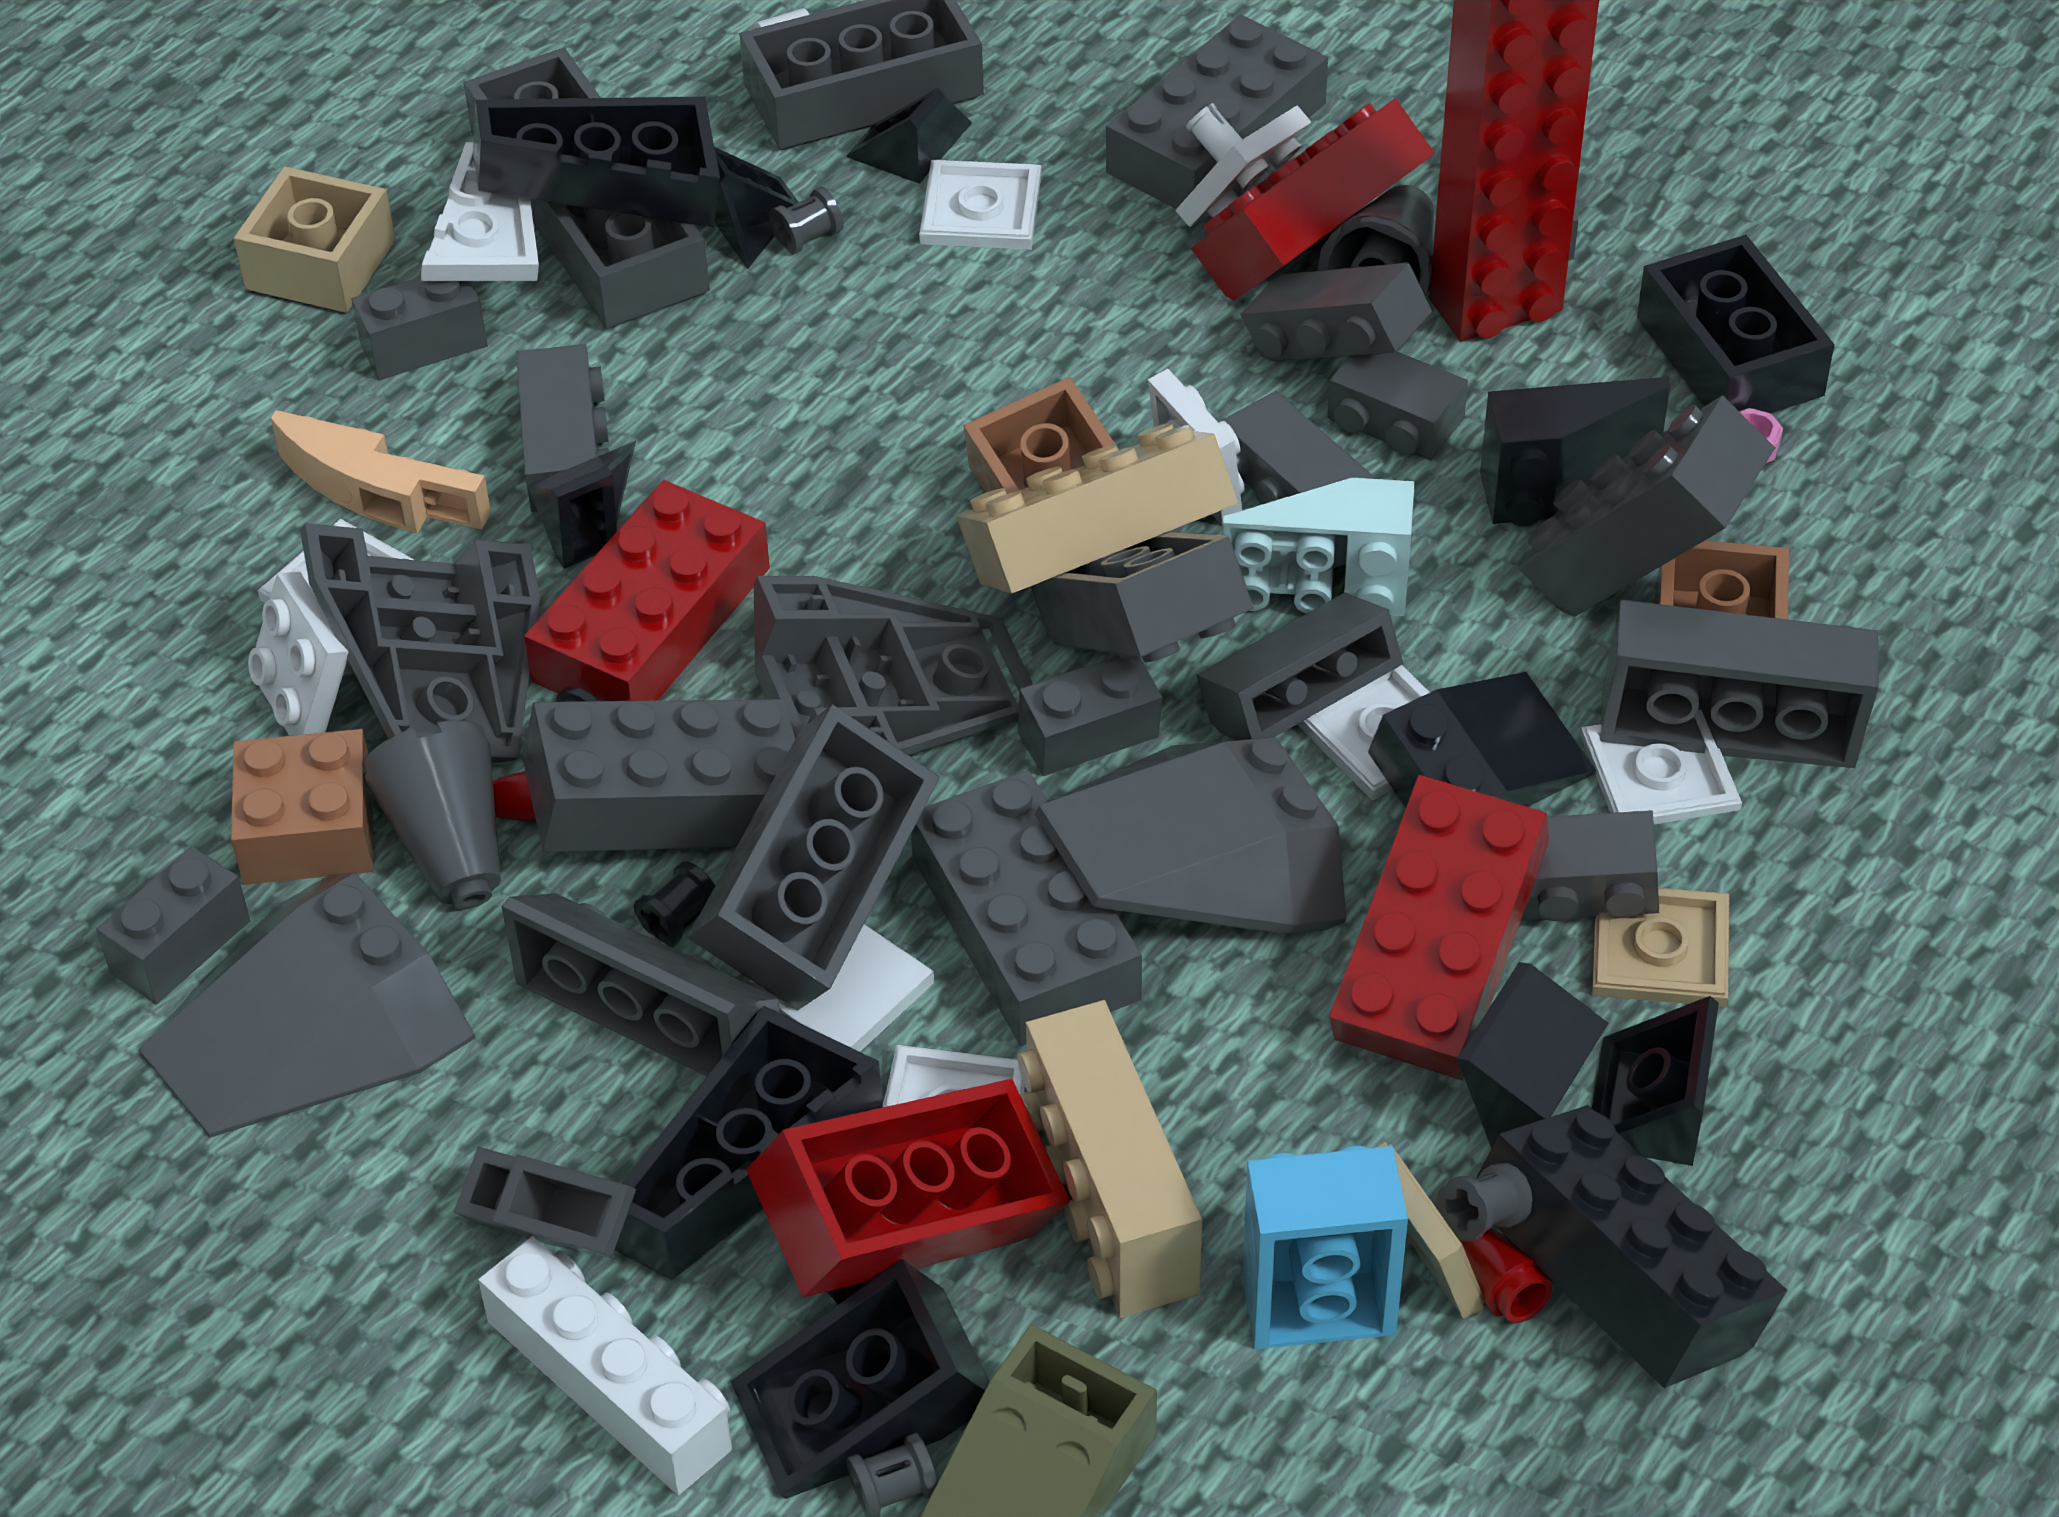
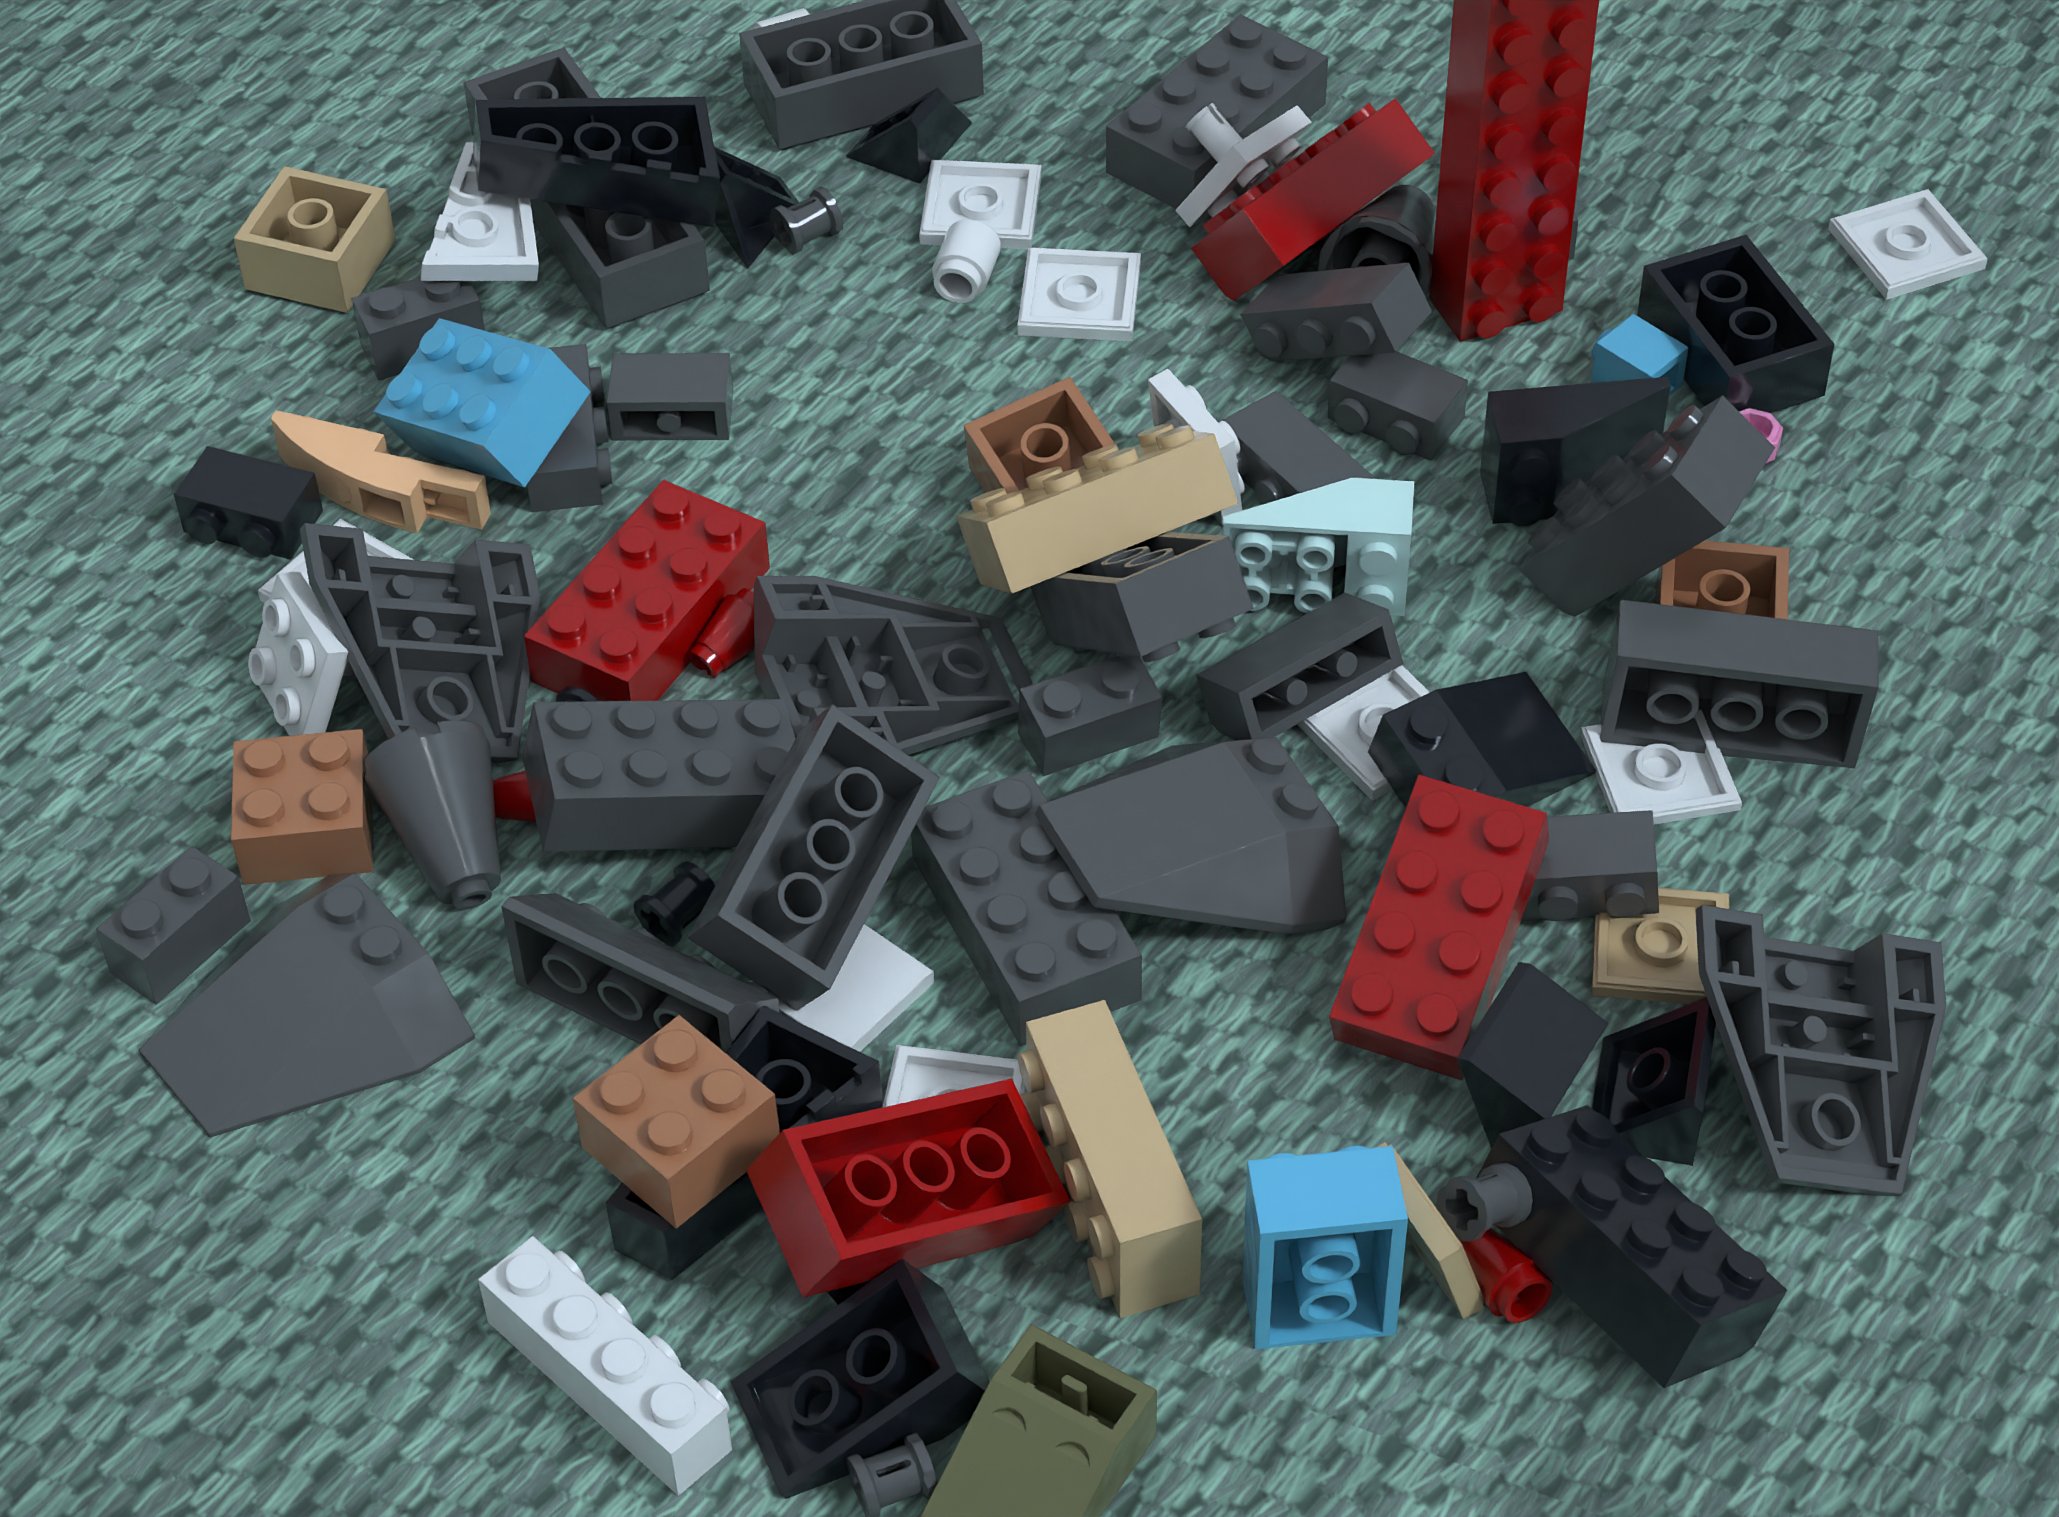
(247, 503): none -> black brick
(482, 401): none -> medium azure brick
(544, 1202): dark grey slope -> none
(583, 504): black slope -> none
(670, 396): none -> dark grey brick
(676, 1120): none -> nougat brick
(727, 635): none -> red cone
(965, 260): none -> white brick
(1079, 294): none -> white tile
(1638, 352): none -> medium azure brick
(1826, 1046): none -> dark grey wedge
(1907, 244): none -> white tile

